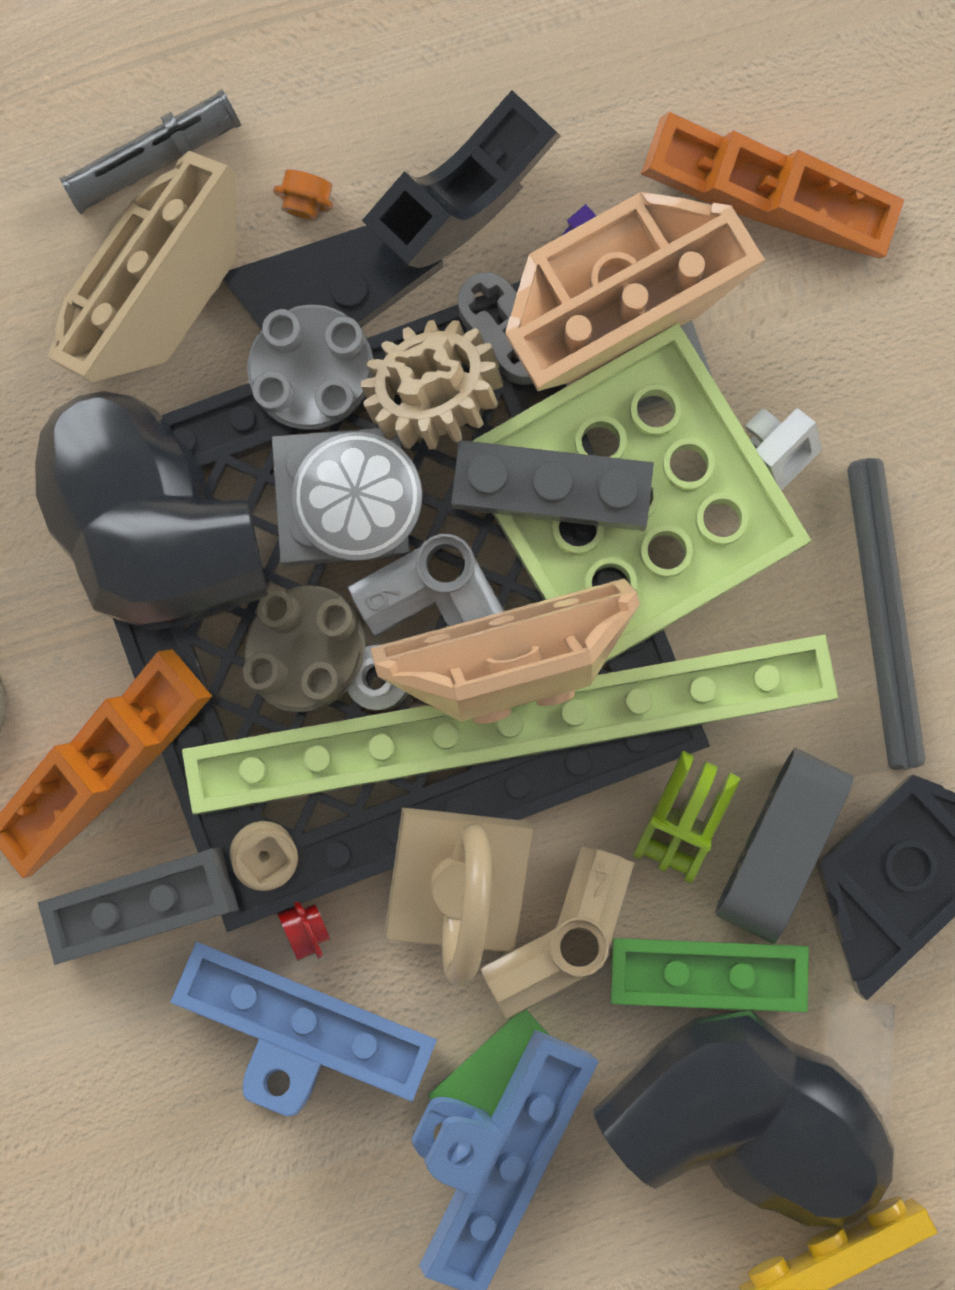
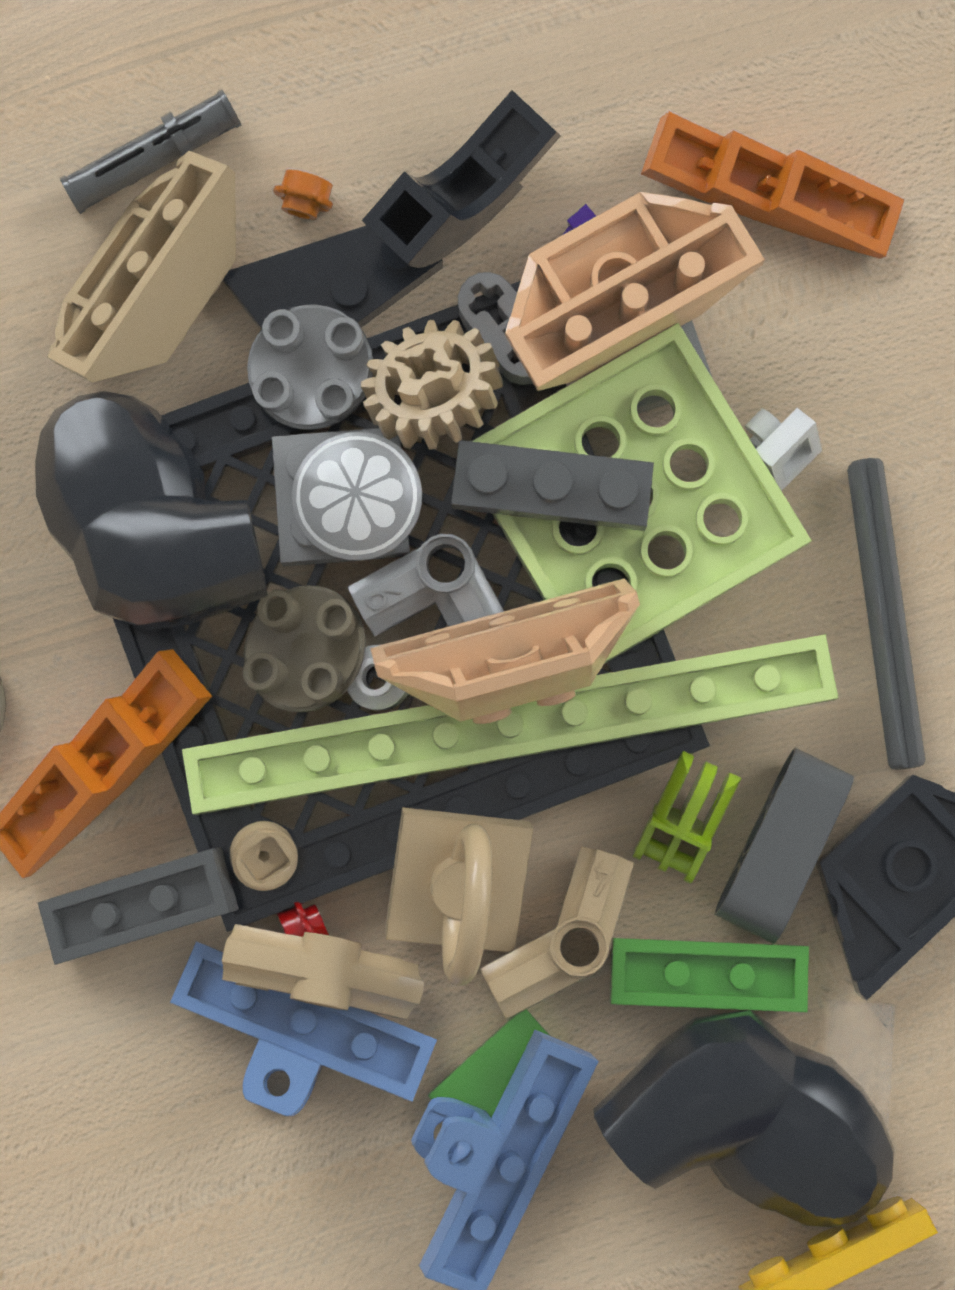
(322, 971): none -> tan piece

